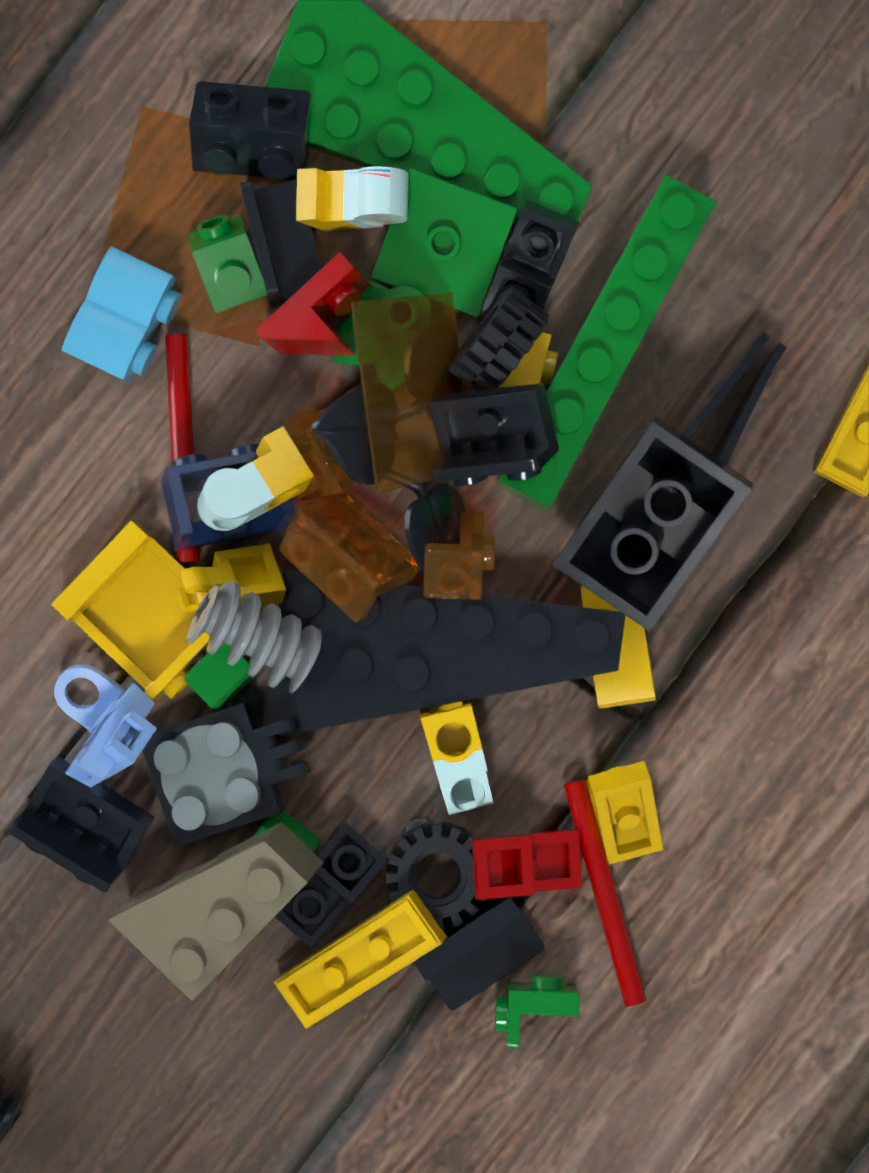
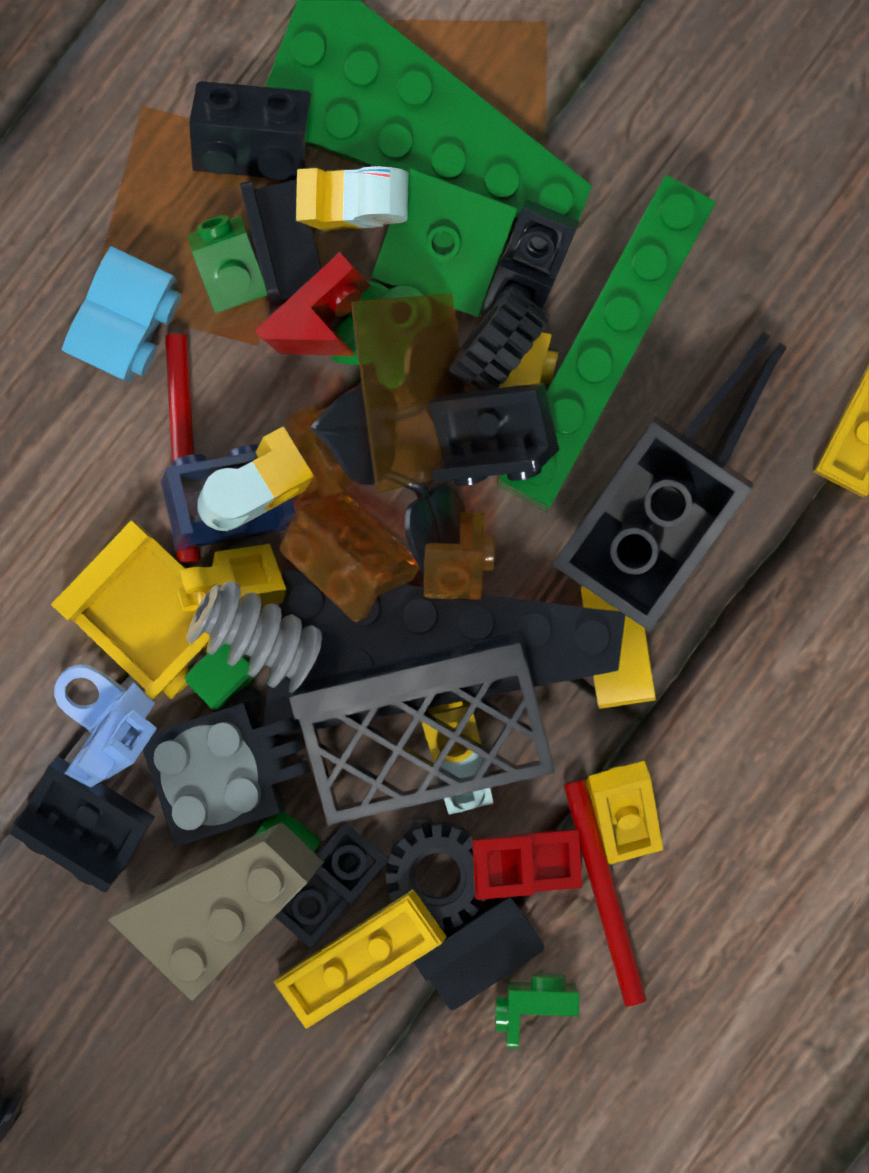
(411, 679): none -> black fence

